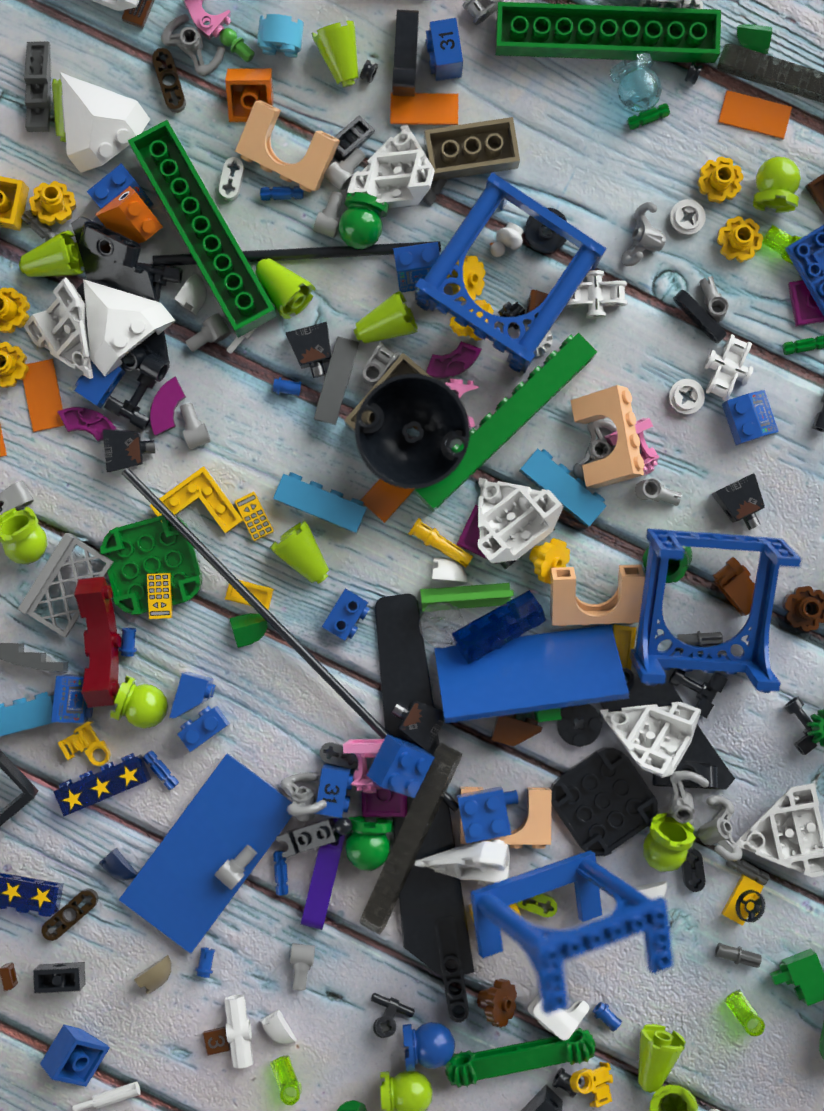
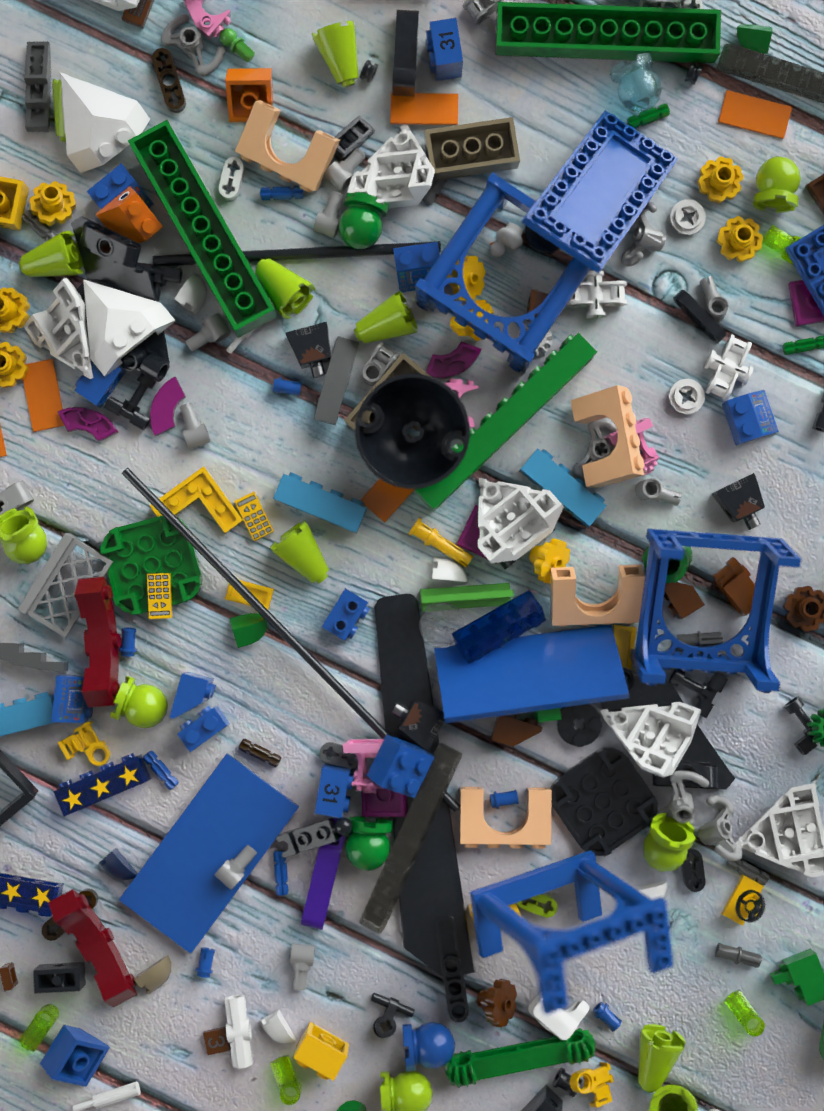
(39, 1027): none -> clear neon green piece
(96, 945): none -> dark red brick
(125, 448): torso -> none
(260, 752): none -> dark brown axle
(280, 35): medium azure brick -> none
(302, 798): light grey piece -> none
(321, 1052): none -> yellow brick
(476, 861): white wedge -> none
(484, 814): blue brick -> none
(512, 311): black gear -> none
(600, 191): none -> tile
(681, 599): none -> reddish brown slope

